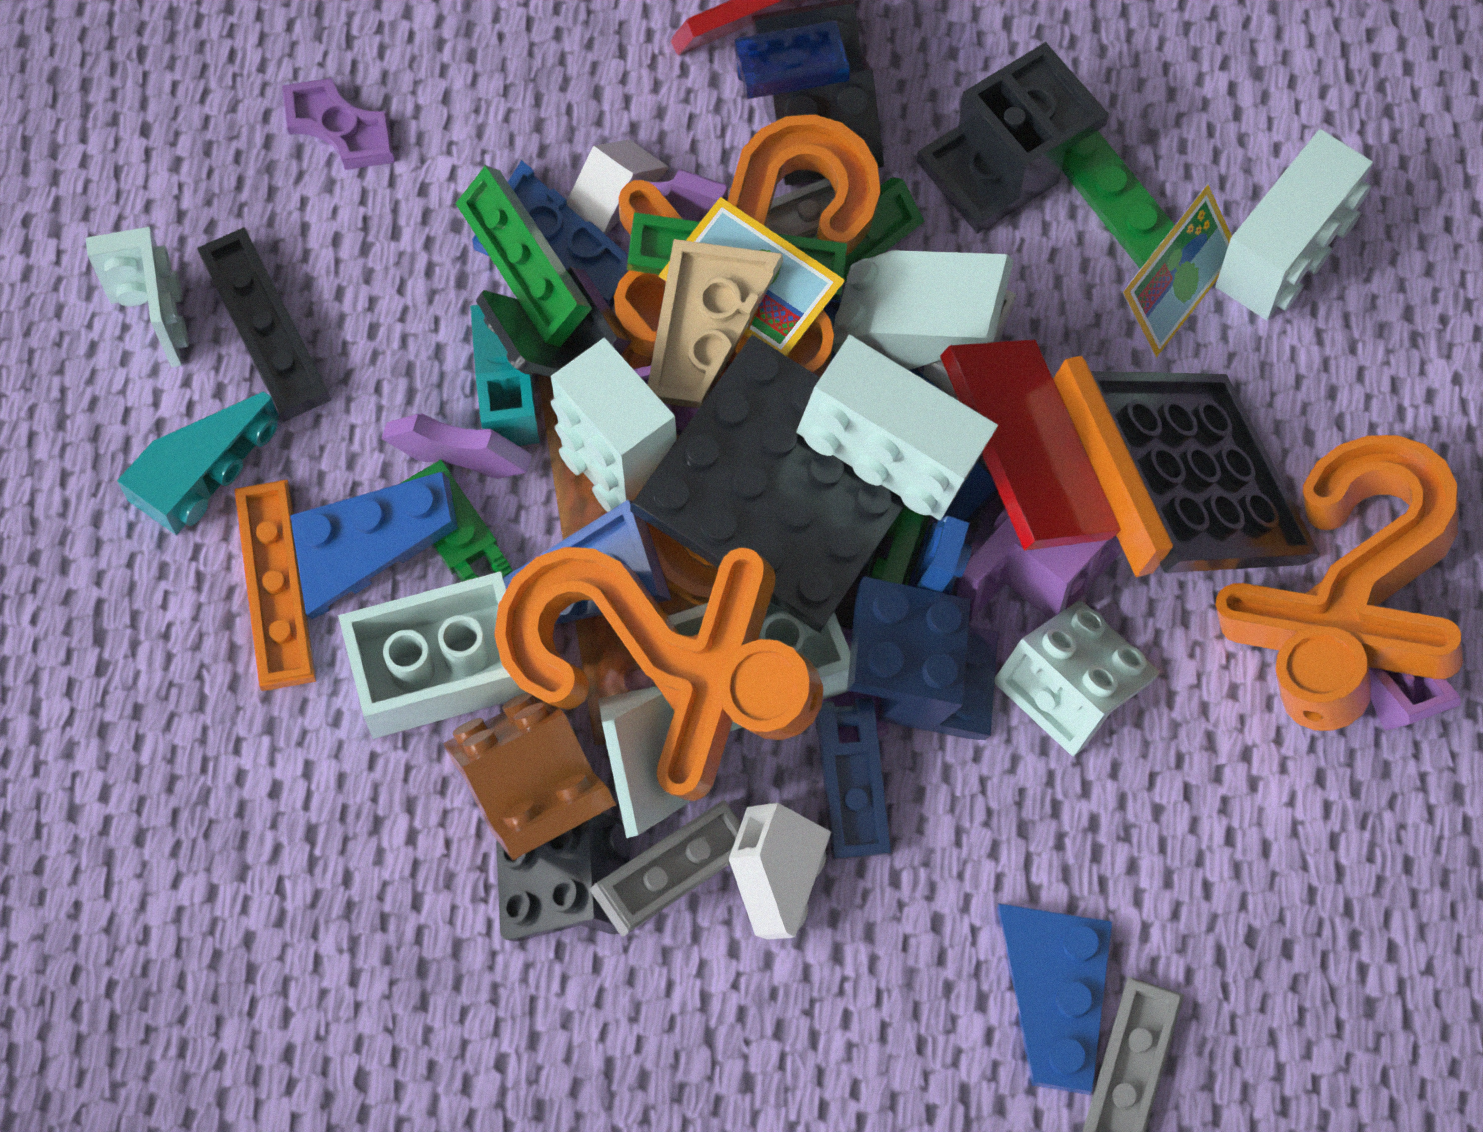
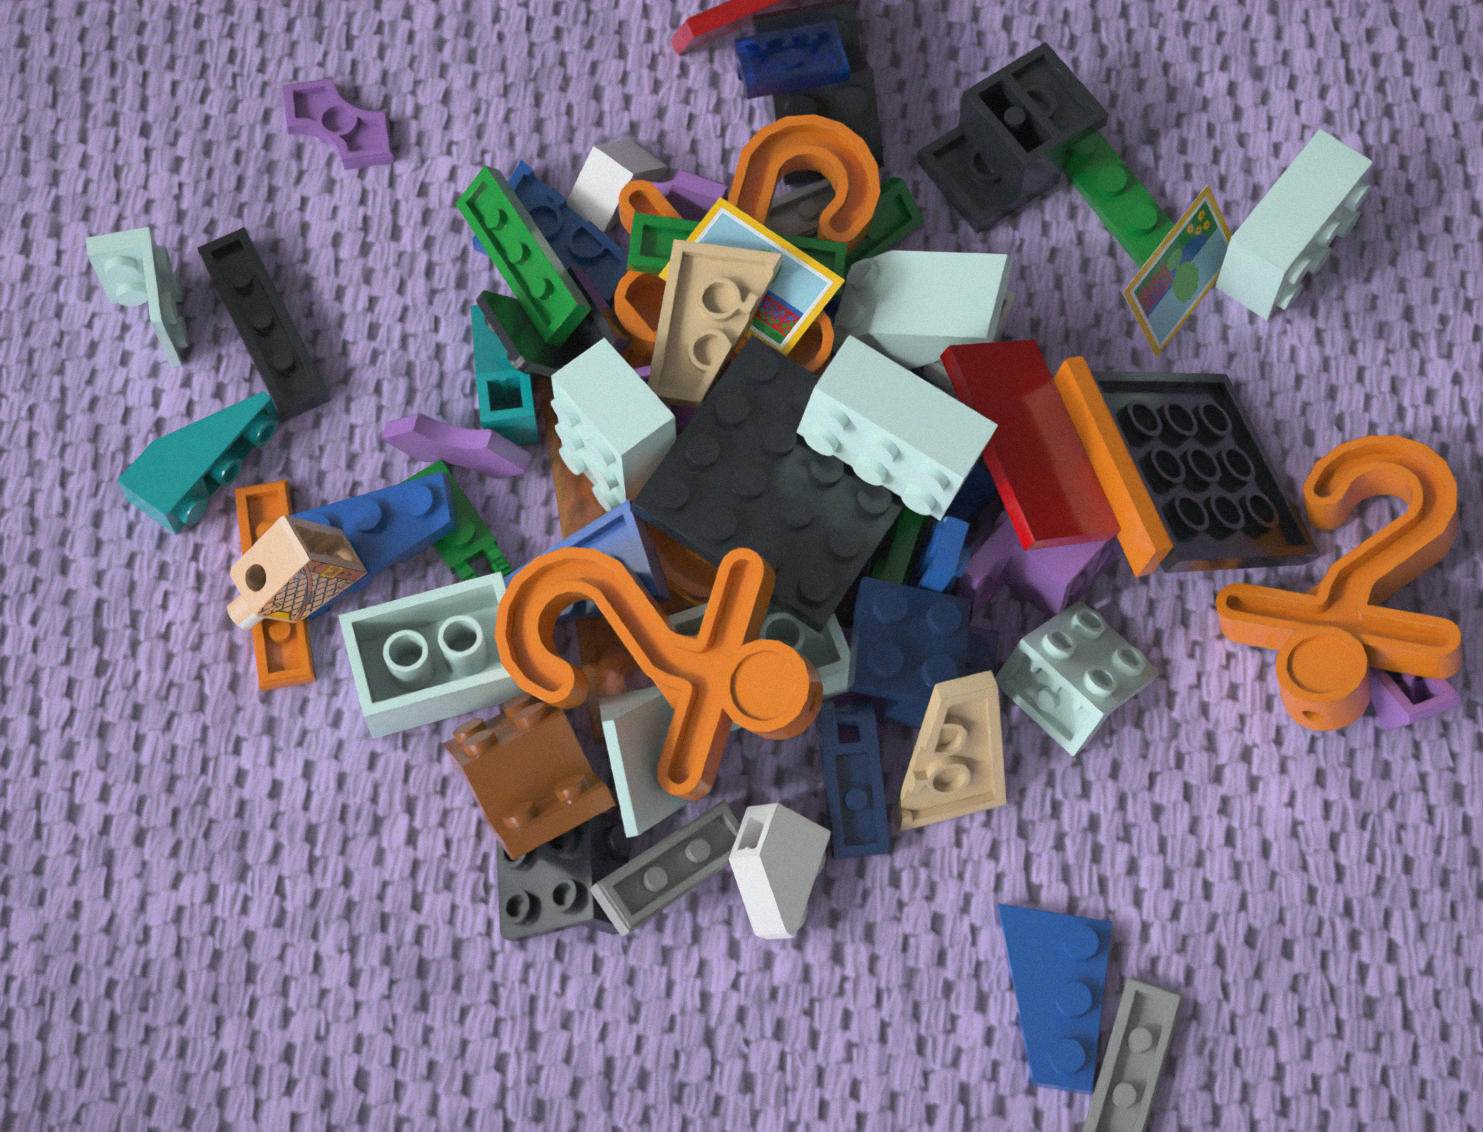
(292, 572): none -> light nougat torso
(956, 755): none -> tan wing

